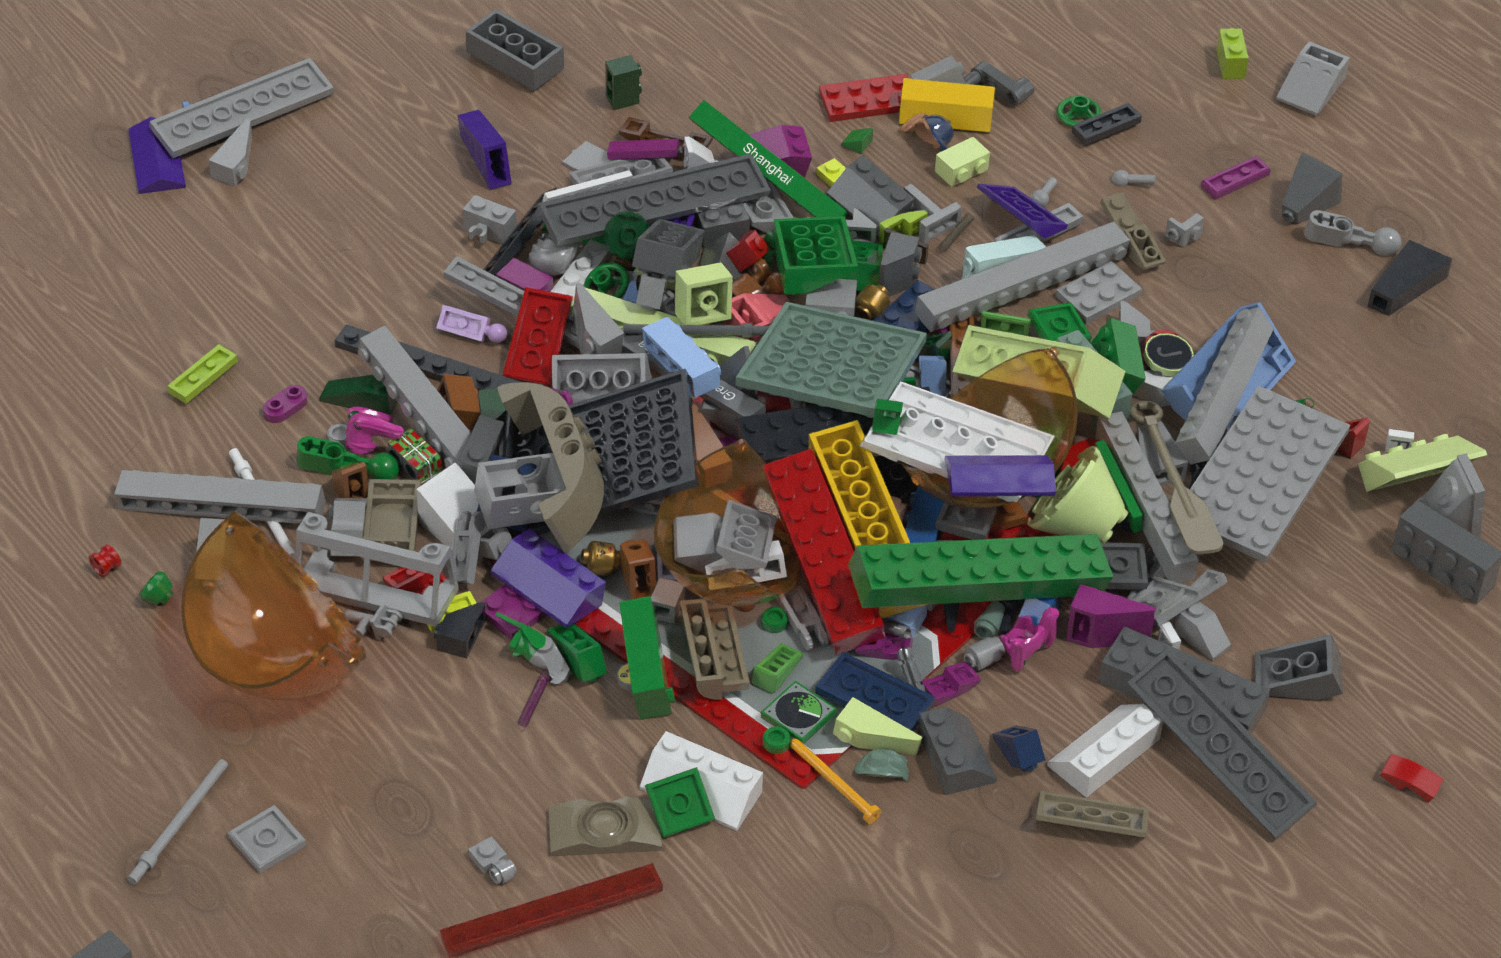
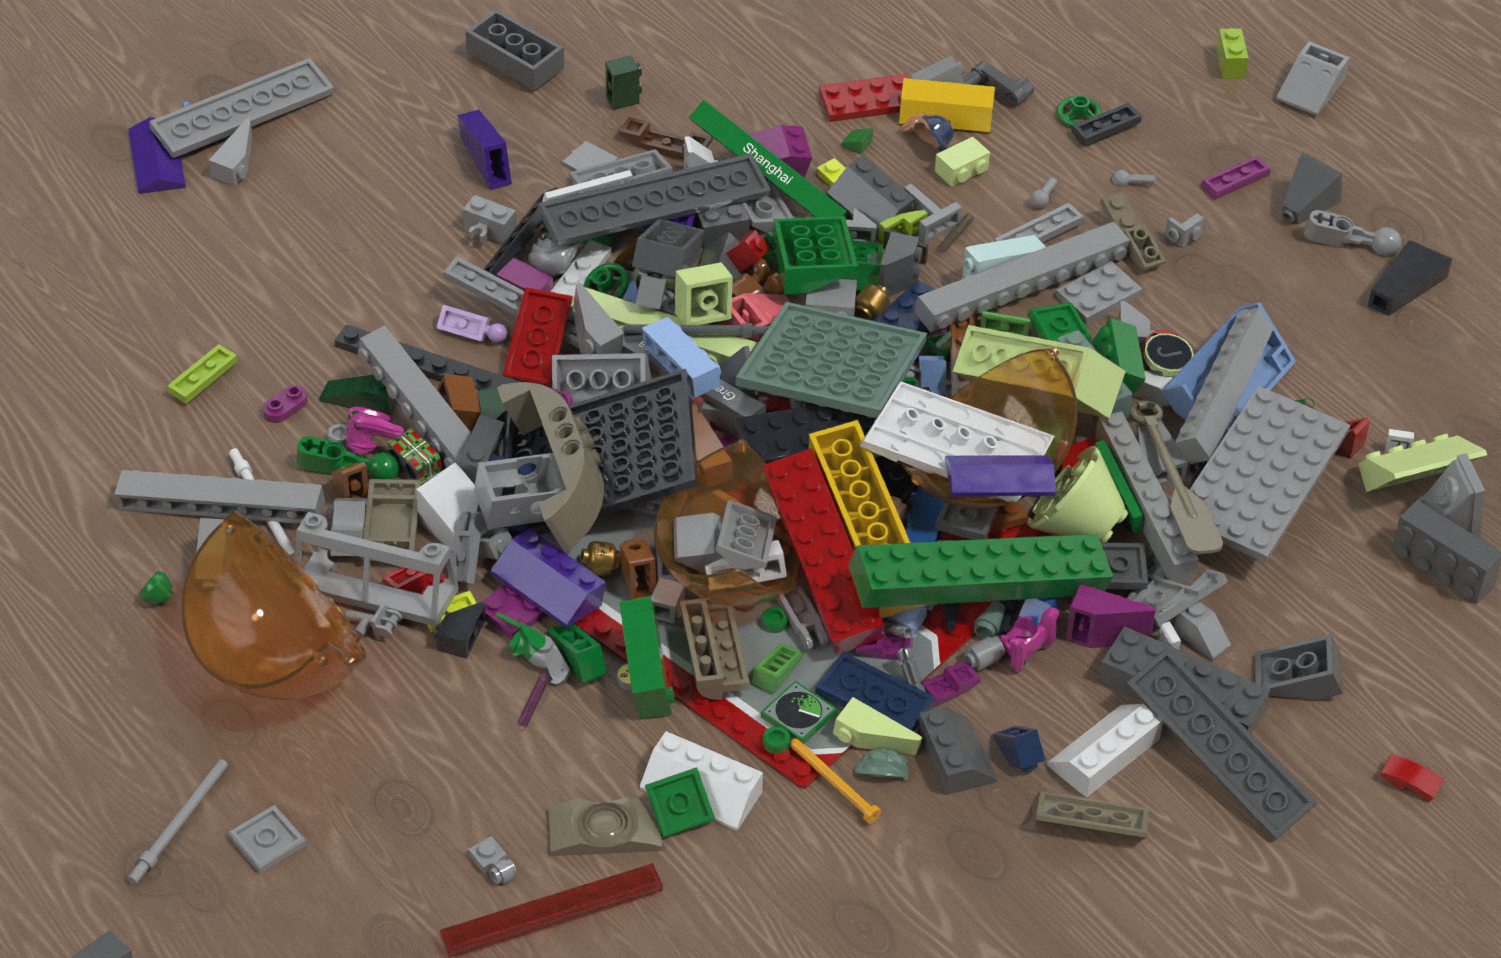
(105, 560): red wheel -> none
(622, 233): dark green tile -> none
(643, 149): magenta tile -> none
(887, 416): green slope -> none
(1024, 209): dark purple slope -> none

